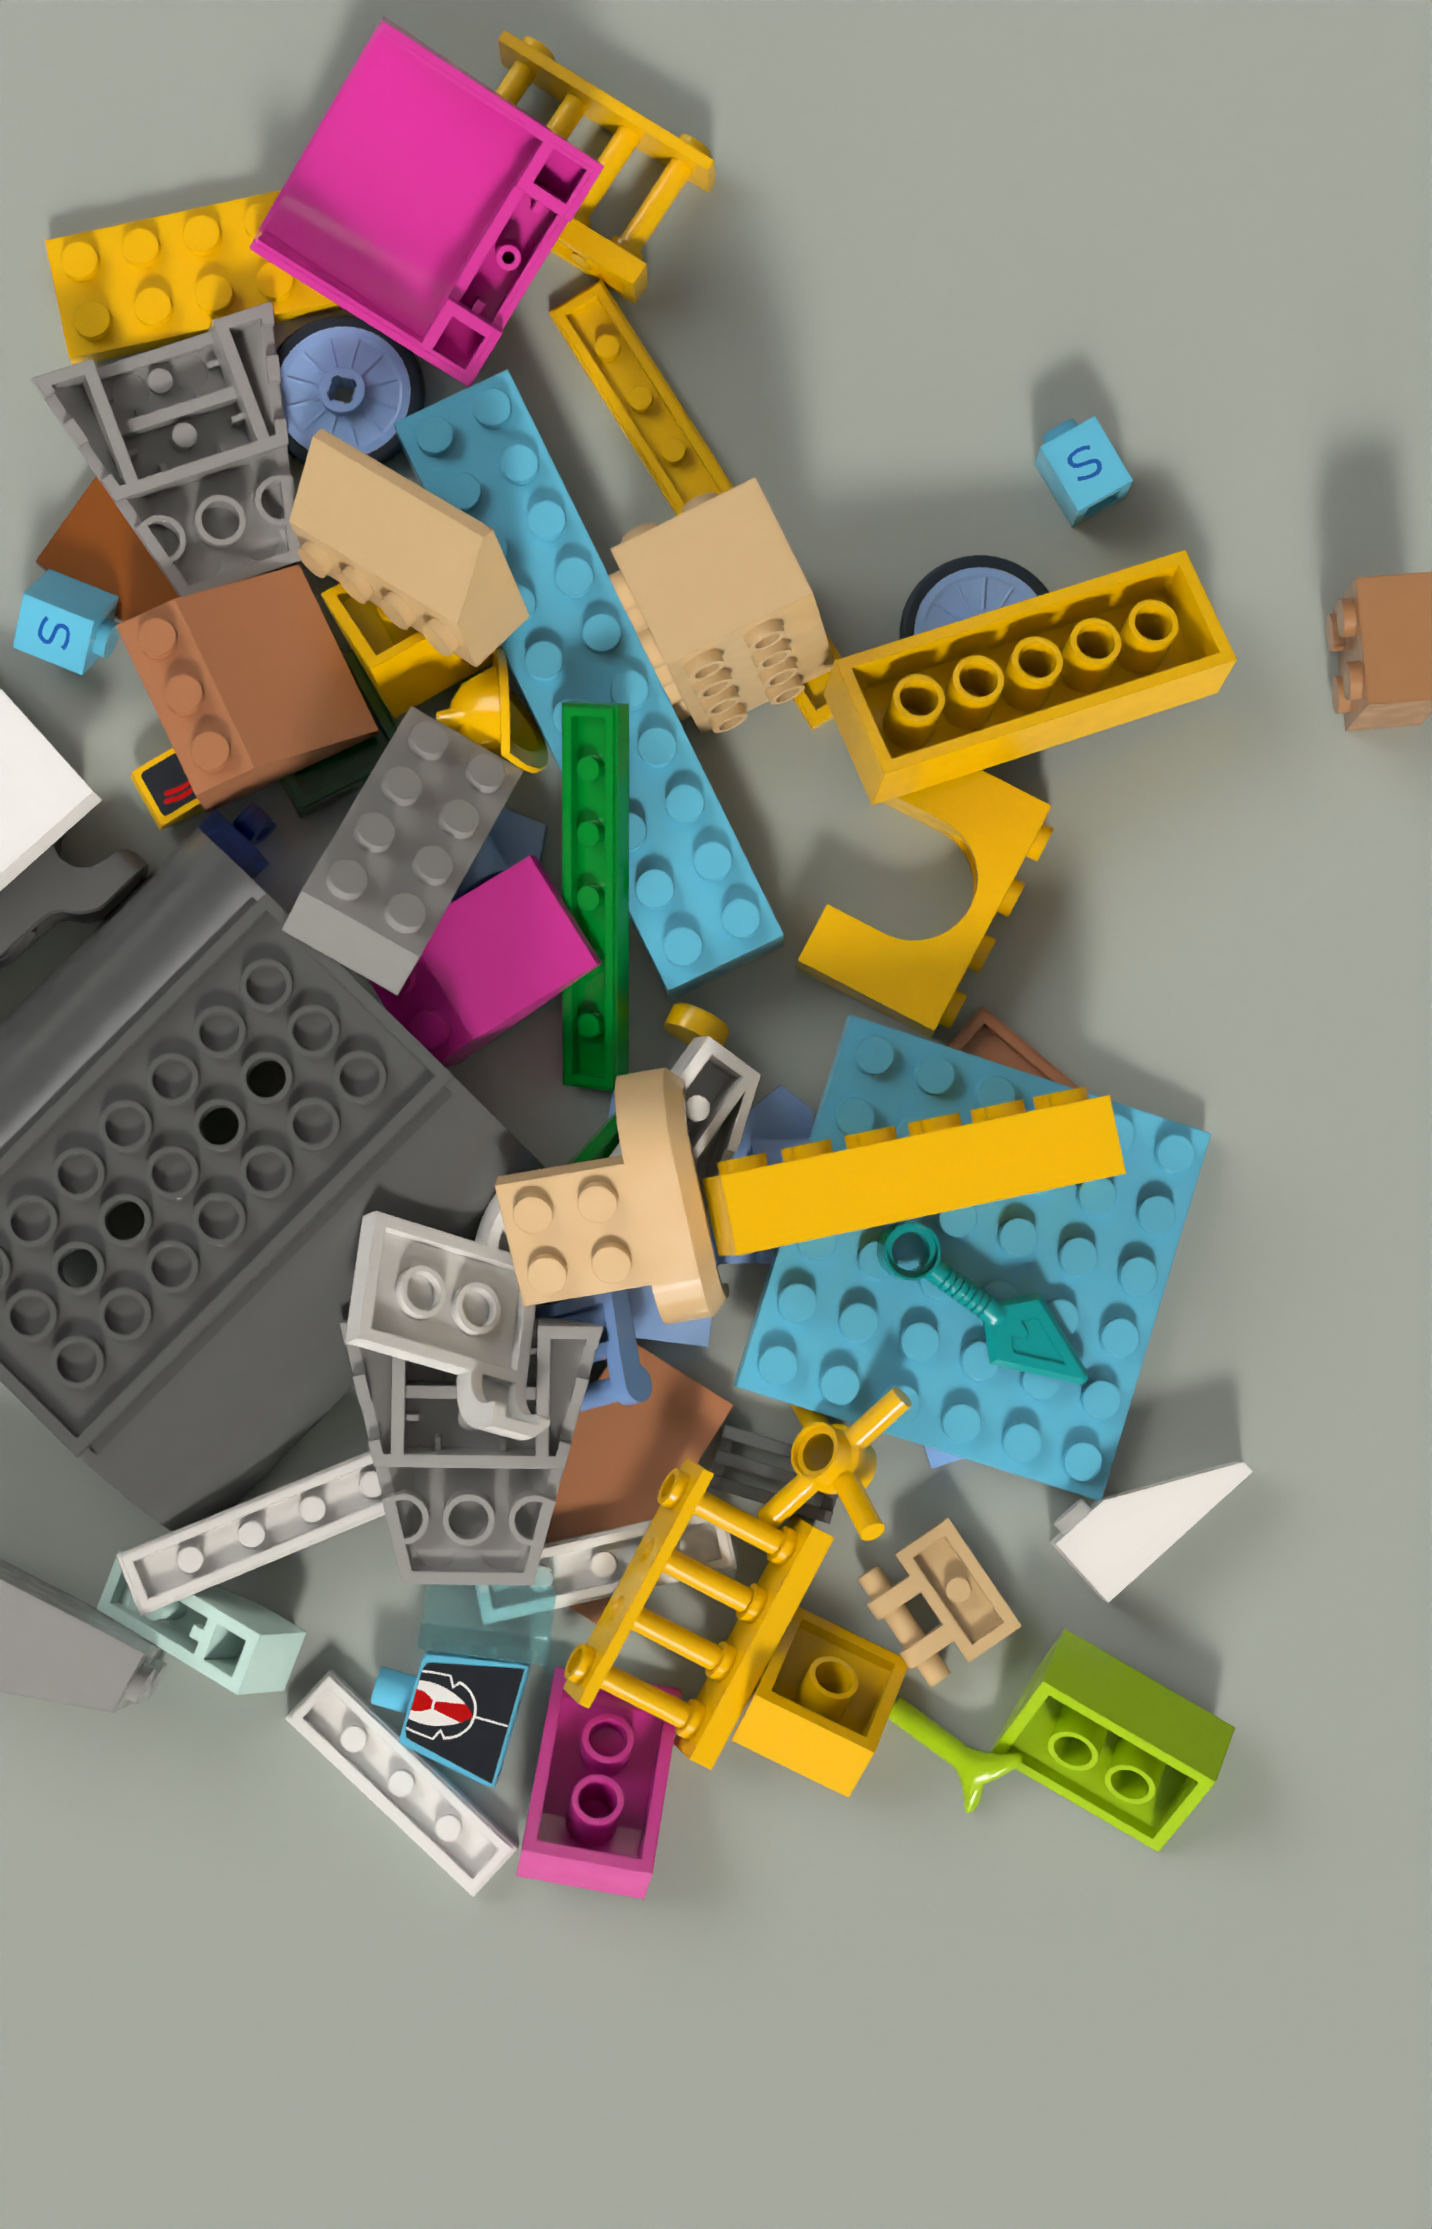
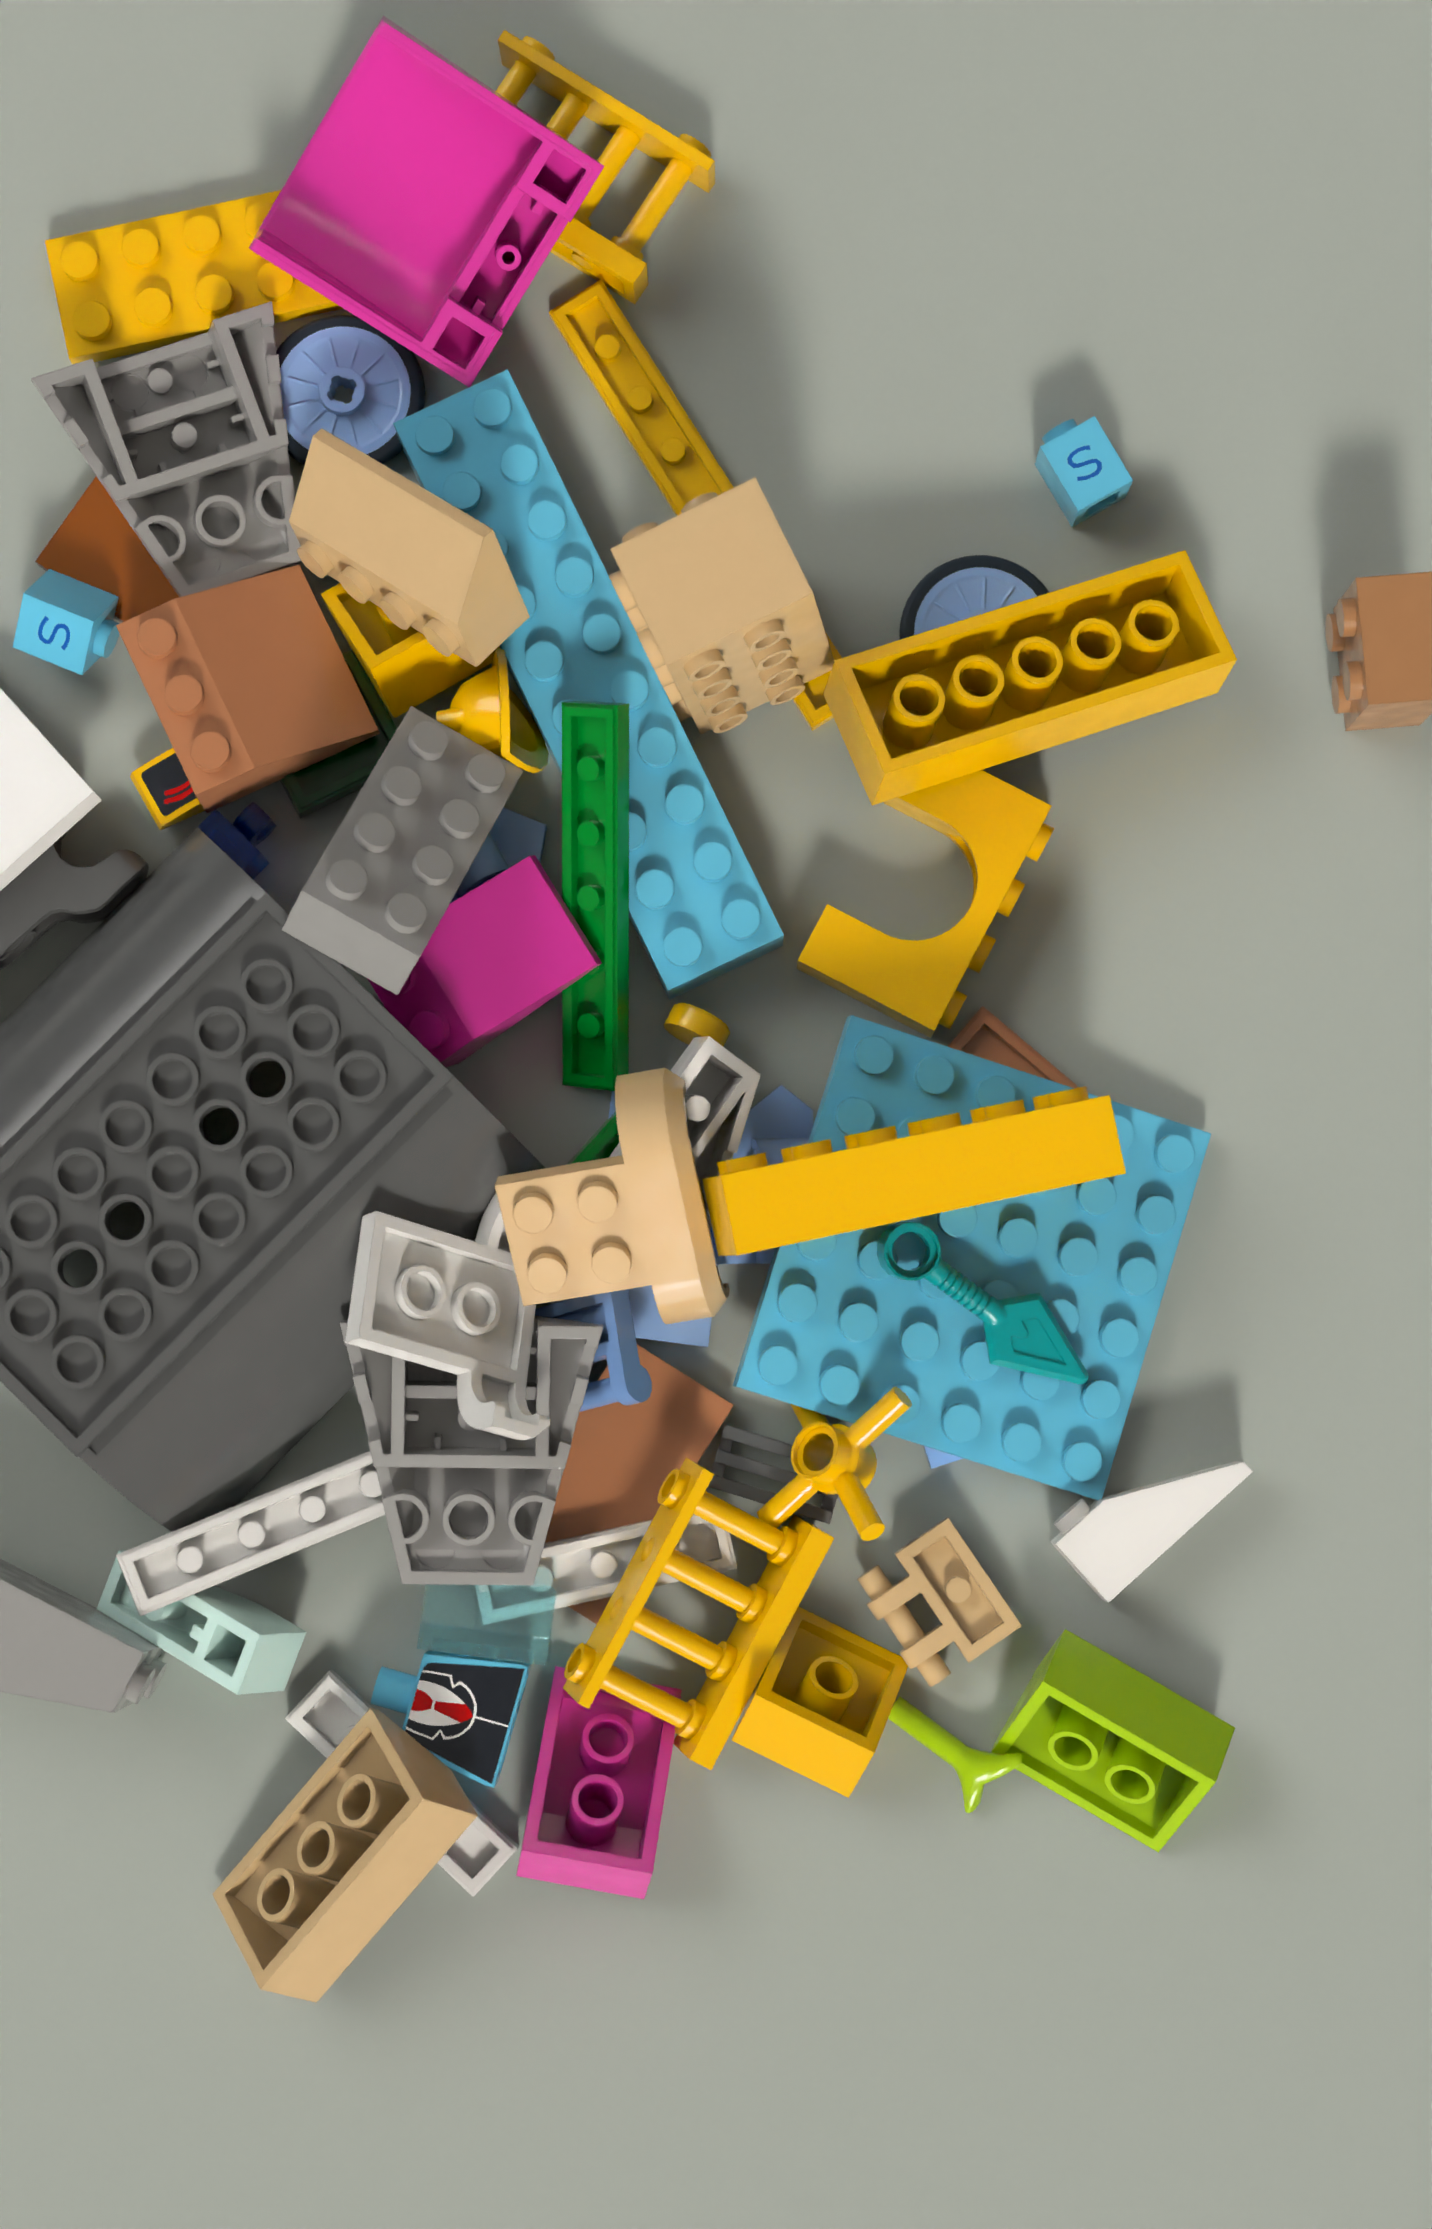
(342, 1858): none -> tan slope

